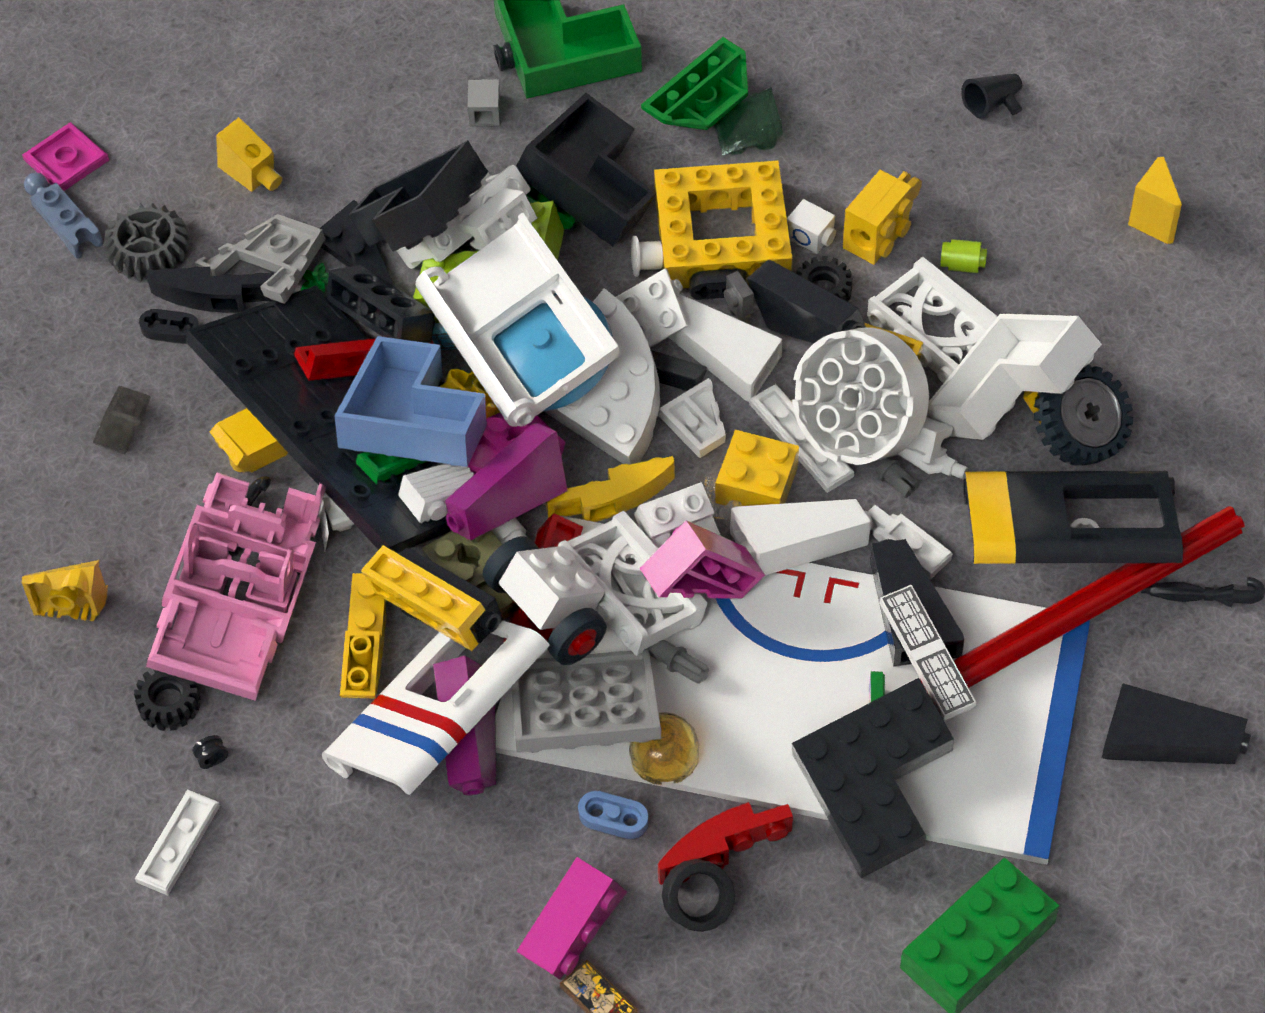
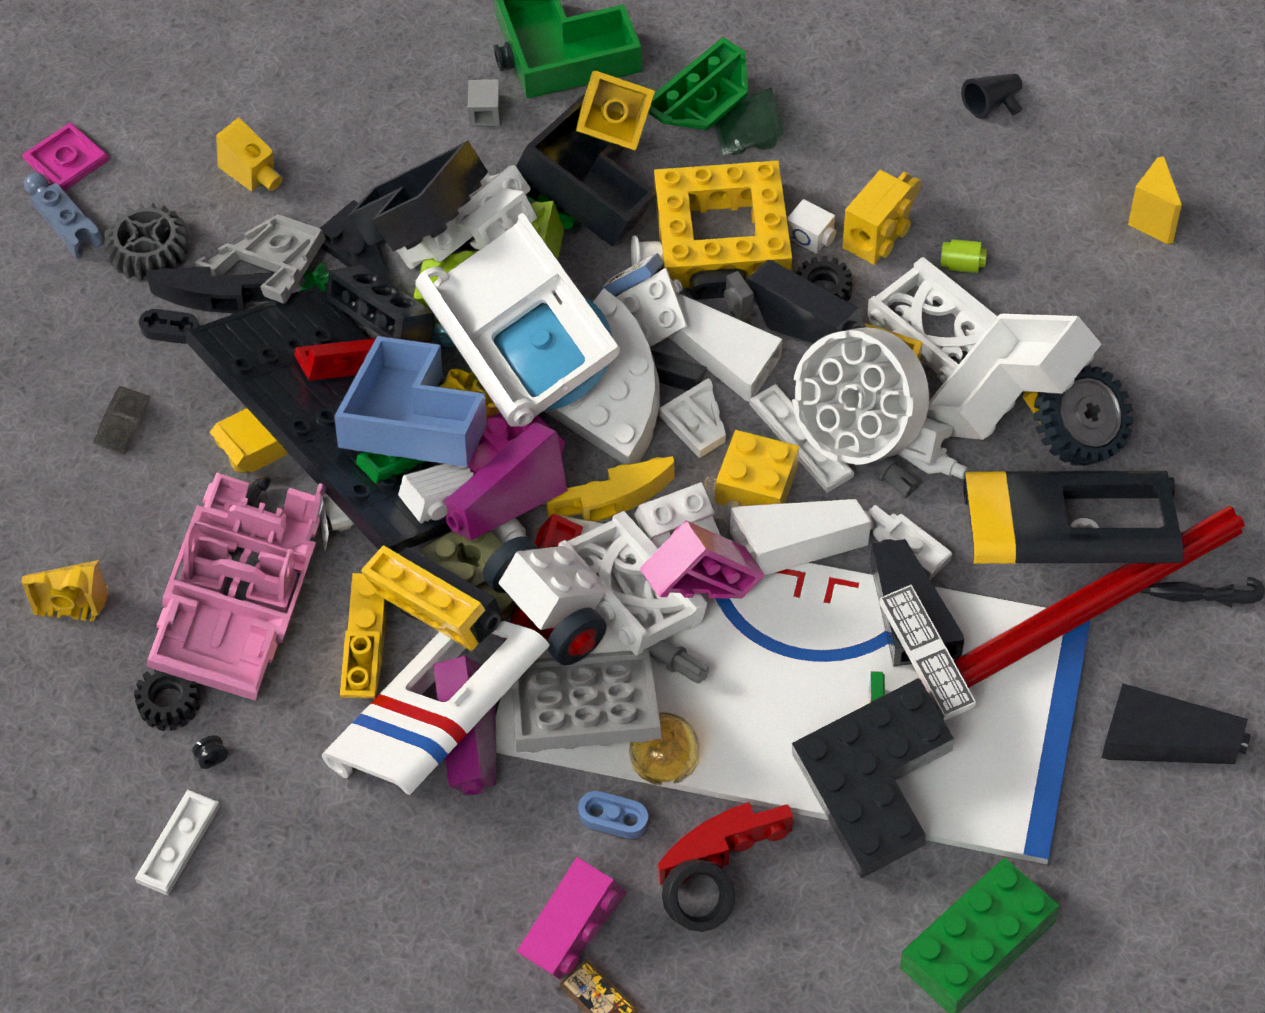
(614, 110): none -> yellow slope
(633, 275): none -> medium blue tile

